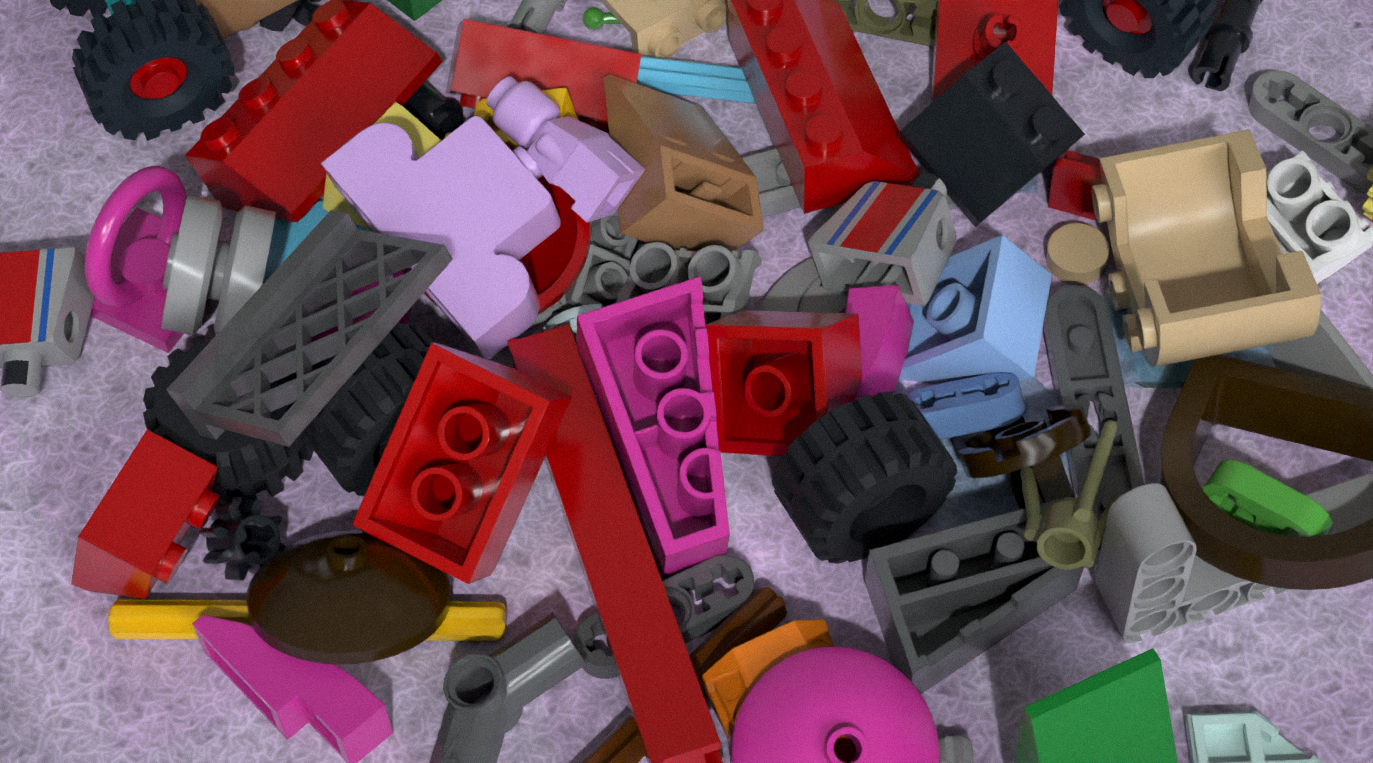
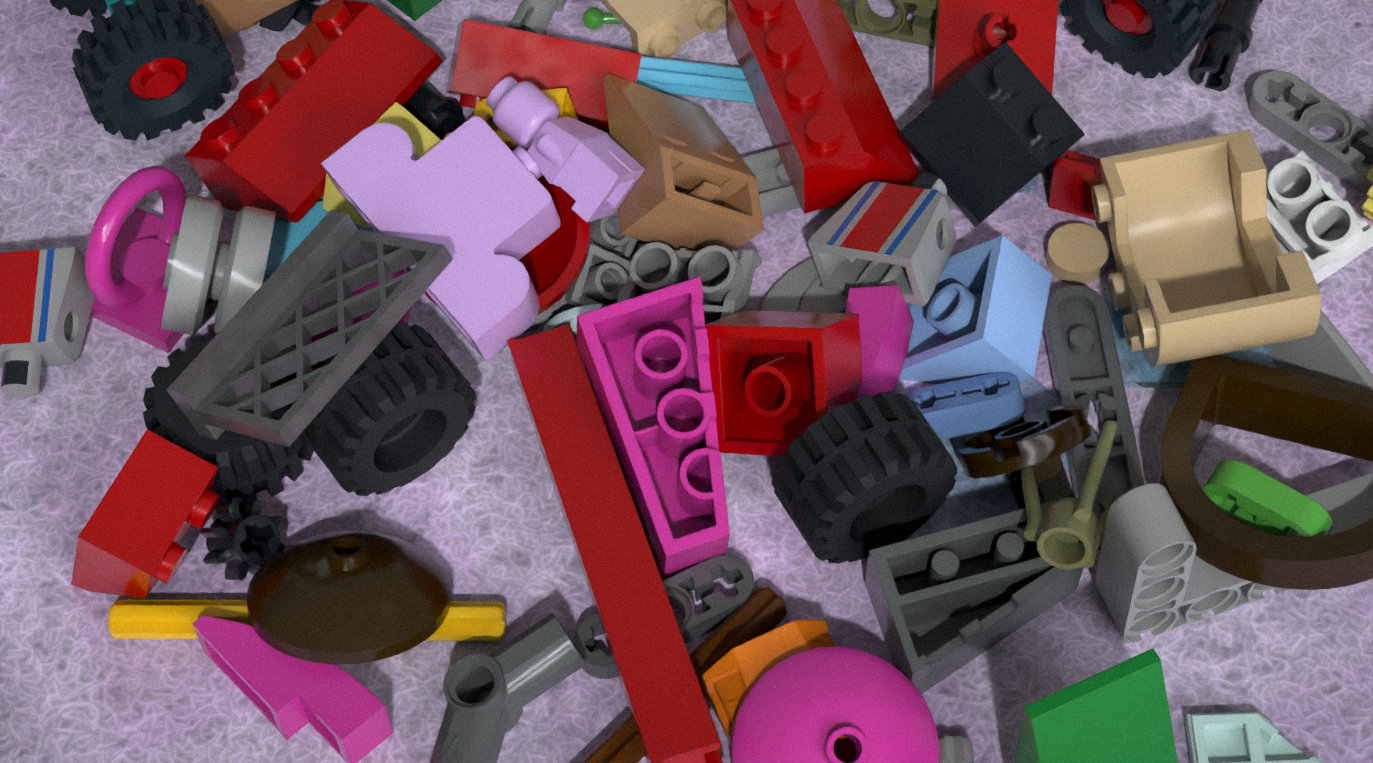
(461, 462): red slope -> none

